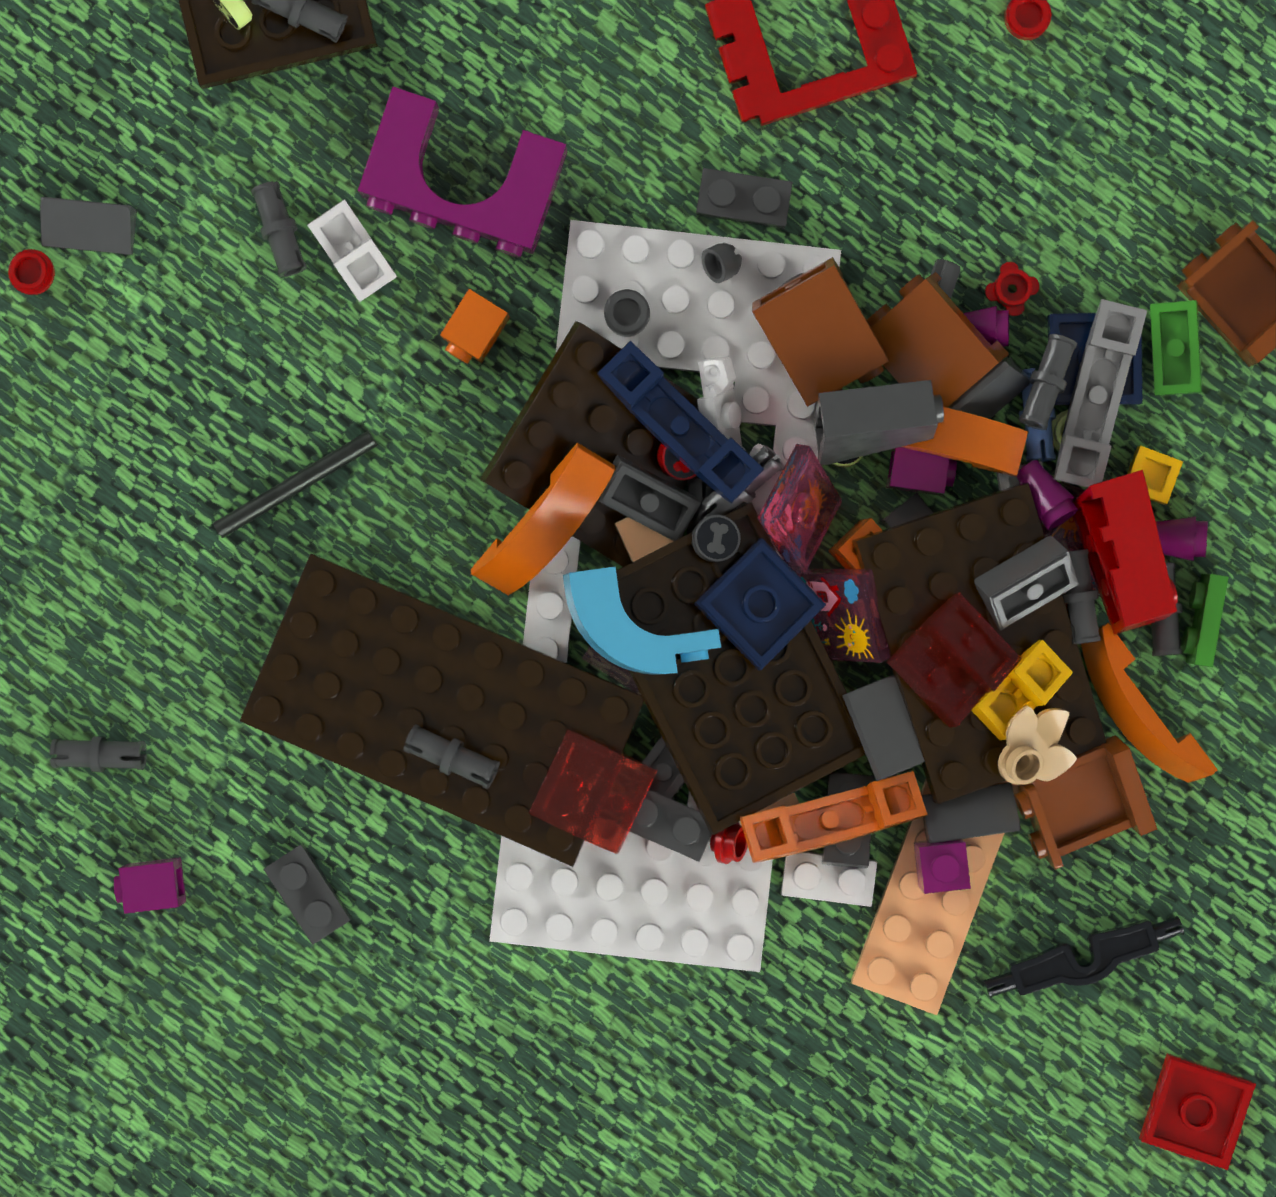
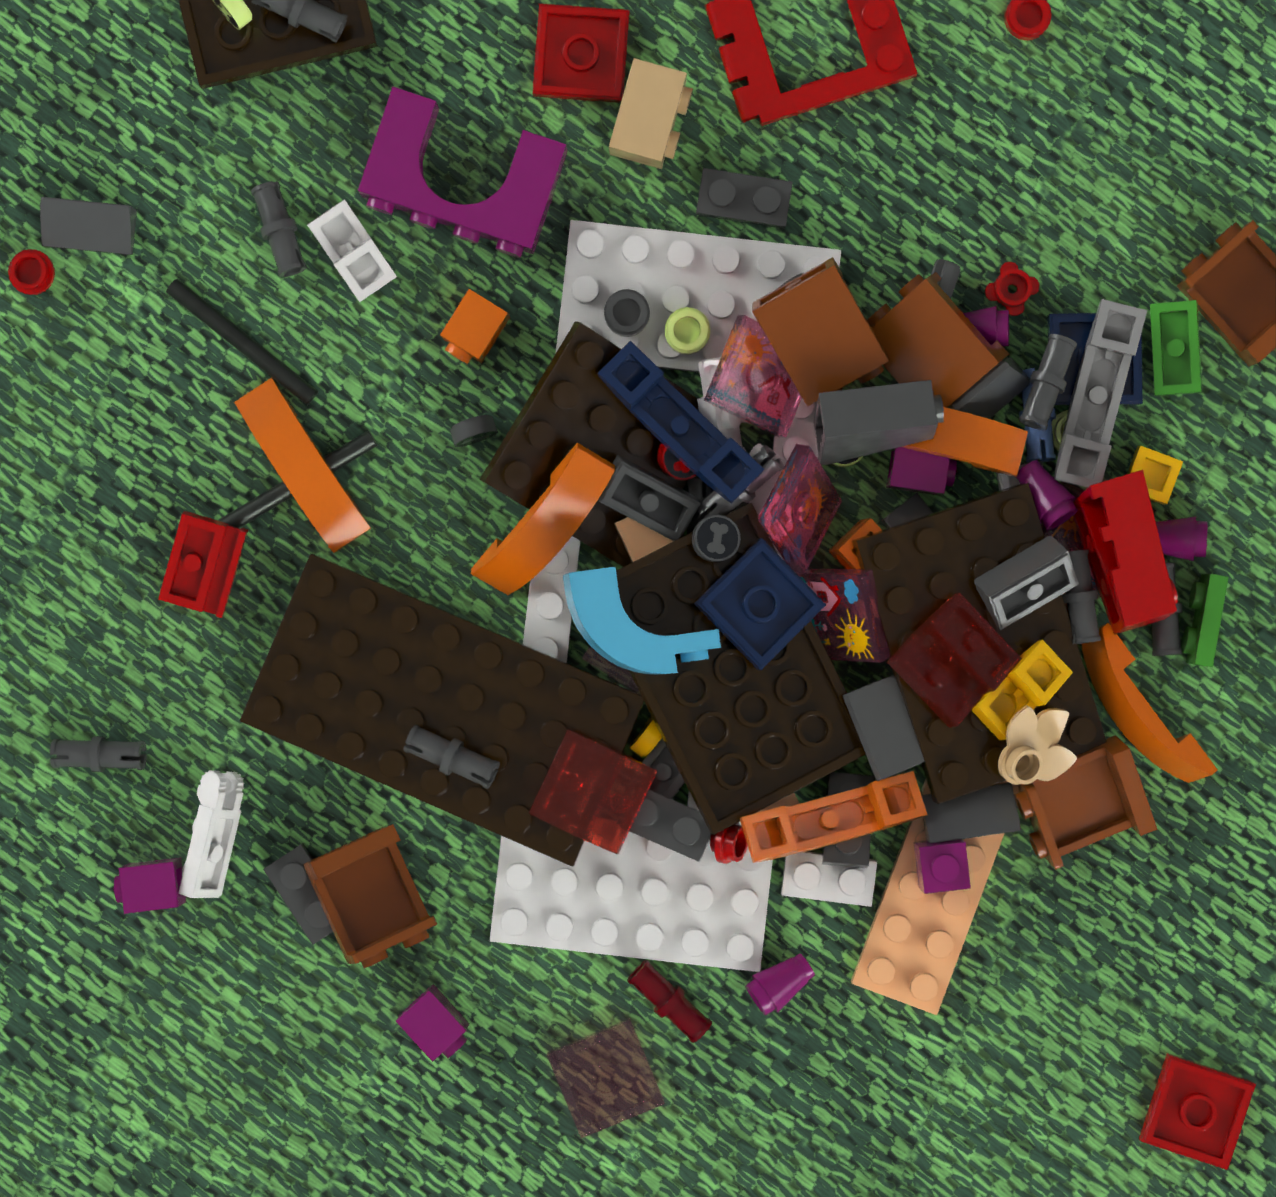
(202, 564): none -> red plate
(212, 834): none -> white hinge
(241, 341): none -> pearl dark grey bar
(301, 465): none -> orange slope
(369, 897): none -> dark orange panel
(434, 1024): none -> magenta brick
(473, 430): none -> dark grey tile
(581, 53): none -> red tile
(605, 1078): none -> tile
(646, 739): none -> yellow tile
(649, 114): none -> tan brick
(669, 1001): none -> dark red pin
(687, 331): none -> yellowish green tile
(721, 262): dark grey hinge -> none
(753, 380): none -> clear pink tile
(779, 984): none -> magenta cone
(1107, 951): black piece -> none

